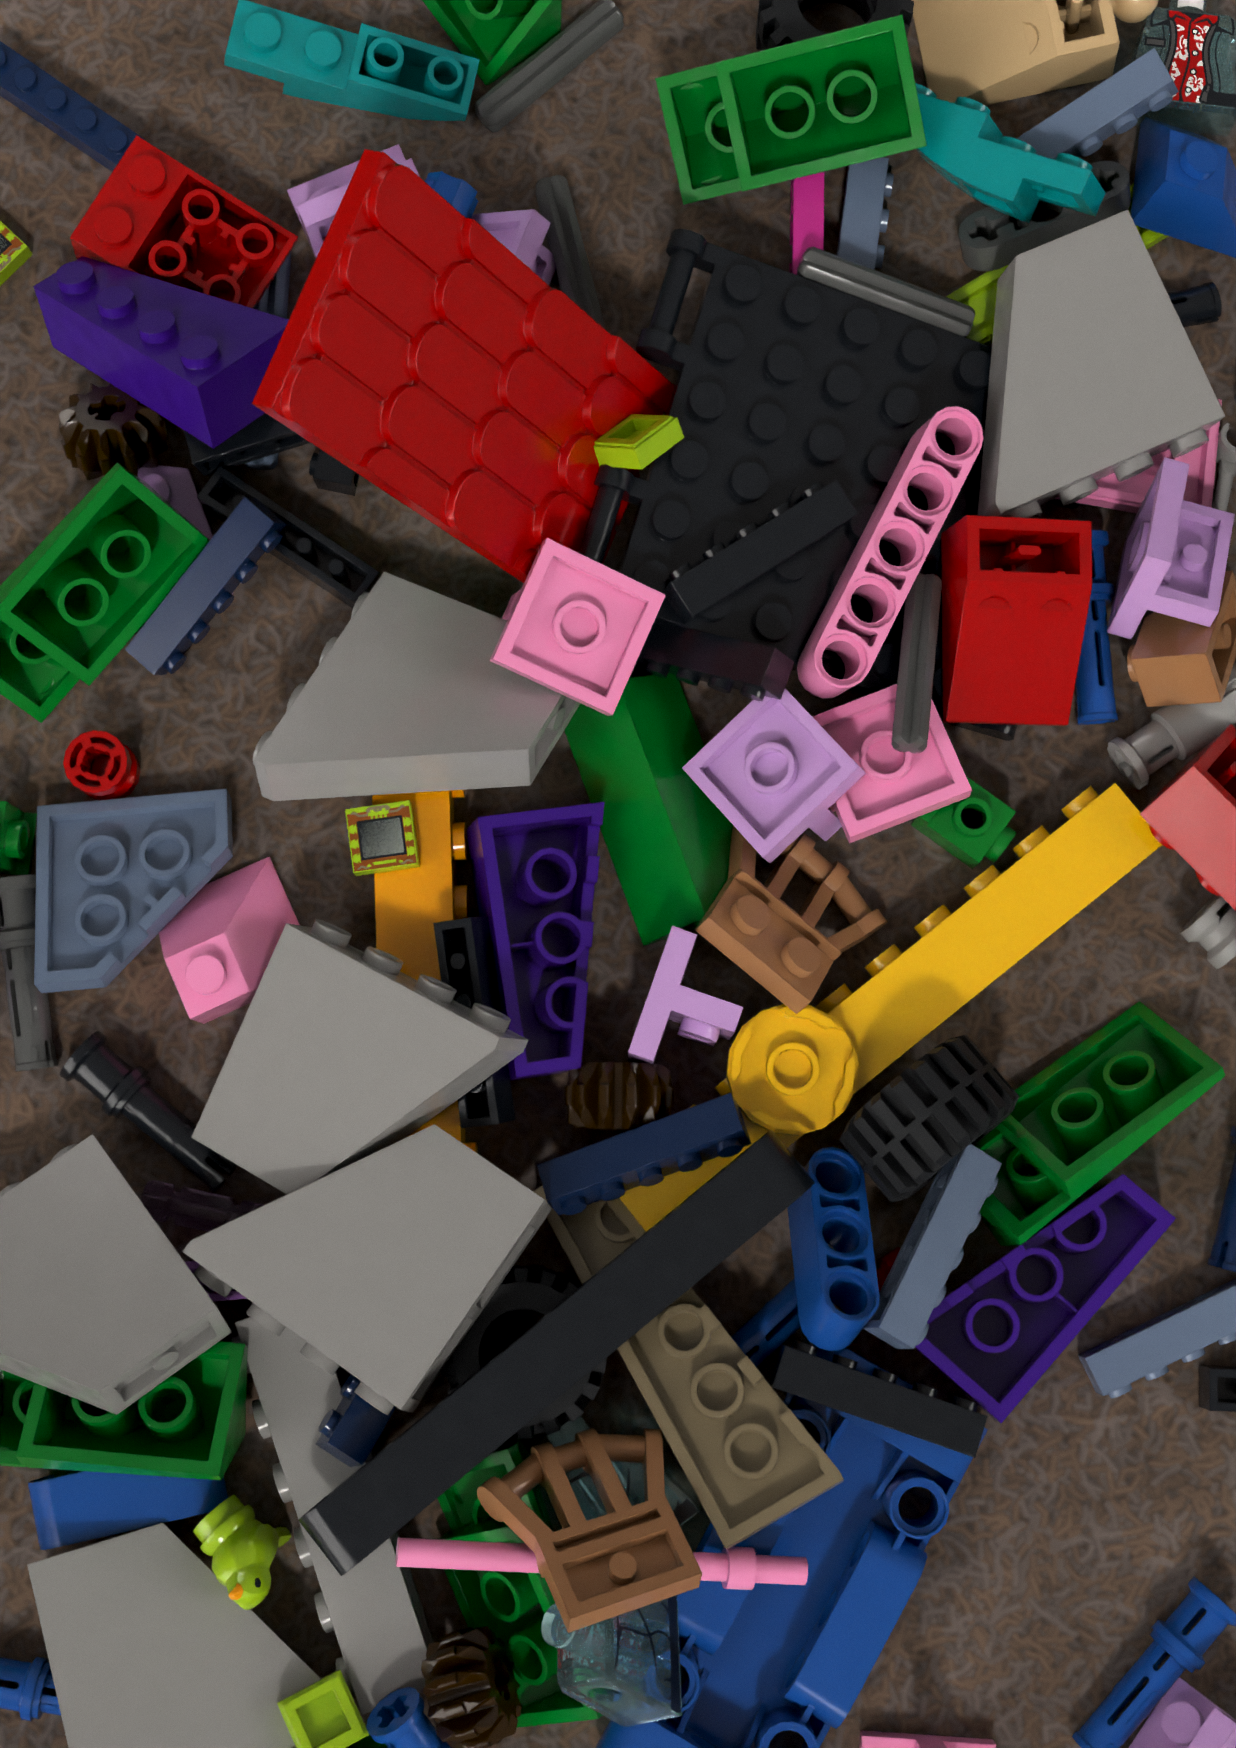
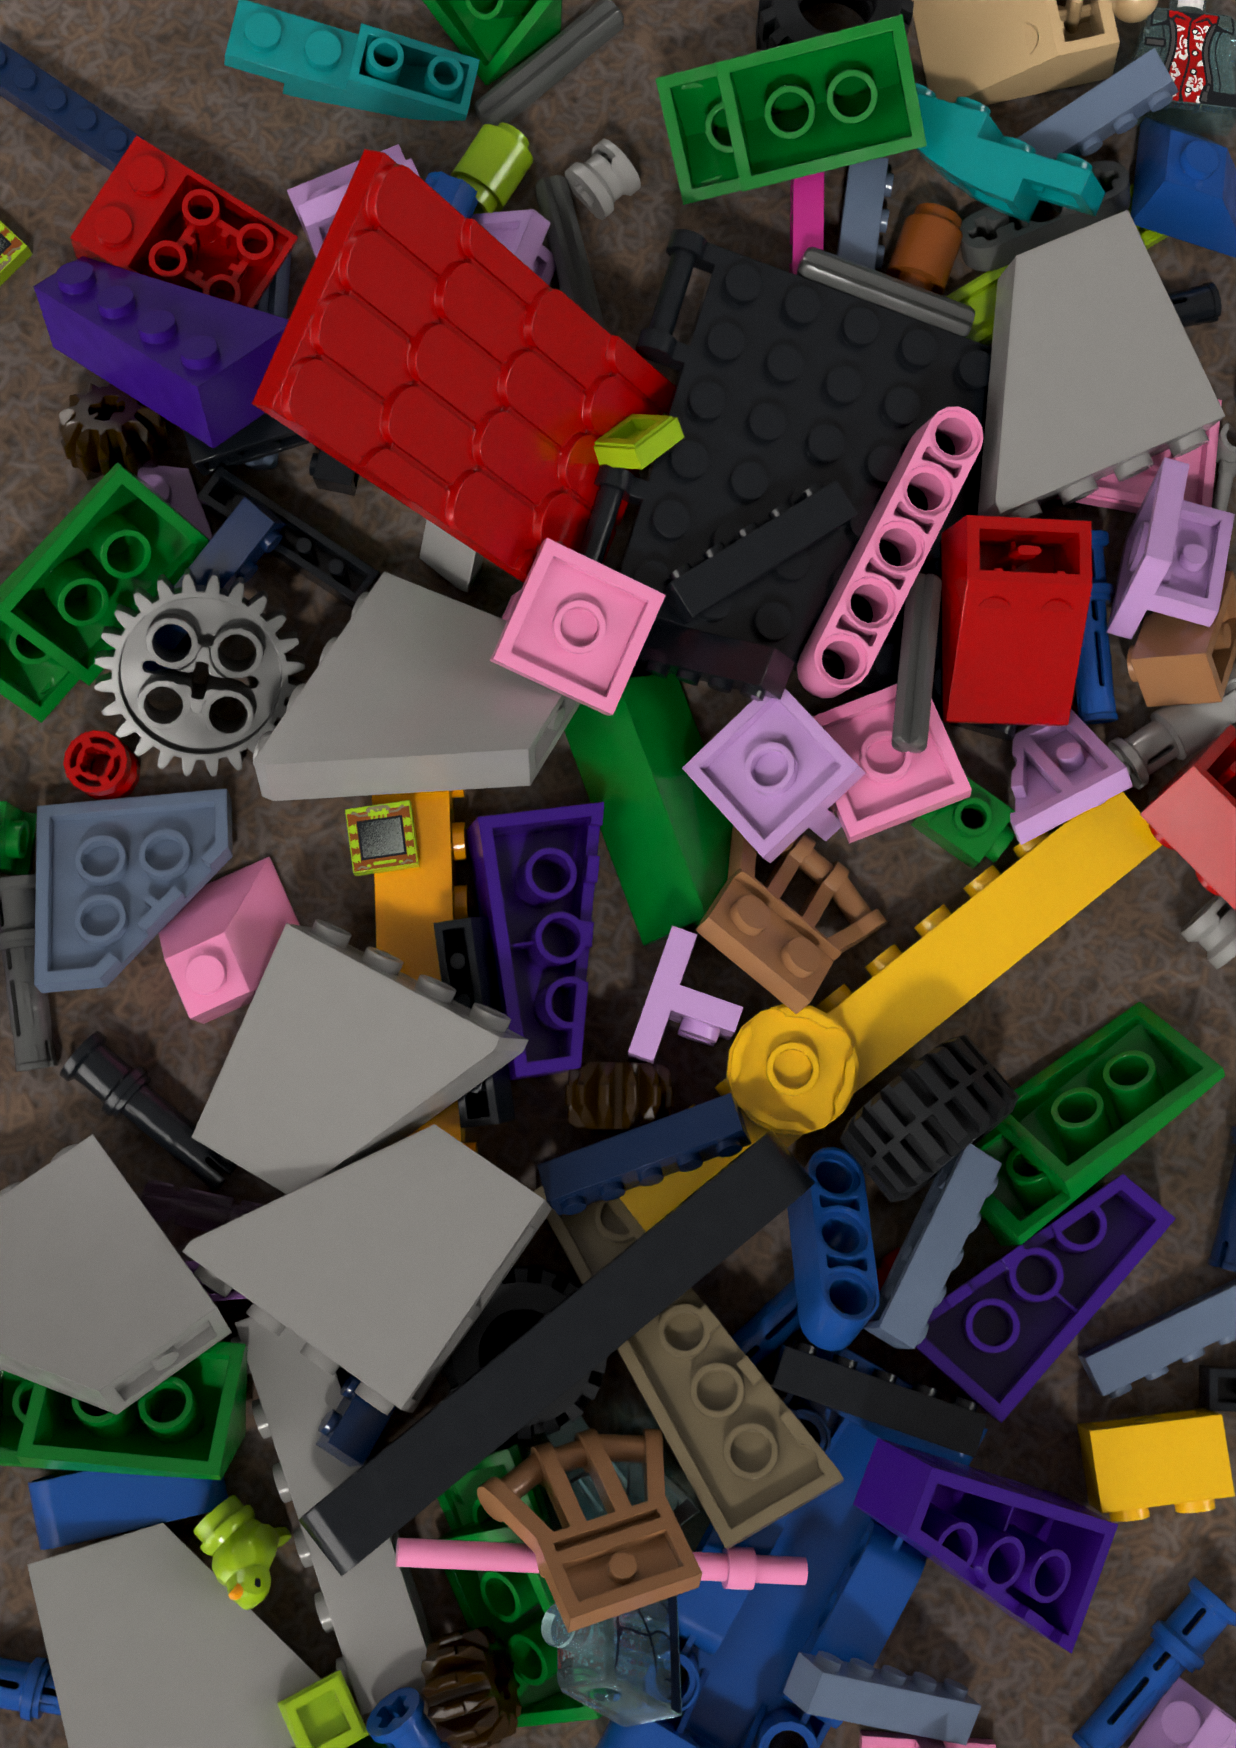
(208, 617): none -> dark grey gear
(450, 557): none -> light grey slope
(494, 165): none -> lime brick
(603, 178): none -> light grey wheel
(881, 1697): none -> sand blue piece
(927, 247): none -> dark orange brick
(997, 1535): none -> dark purple wedge
(1061, 776): none -> lavender wing
(1156, 1463): none -> yellow brick

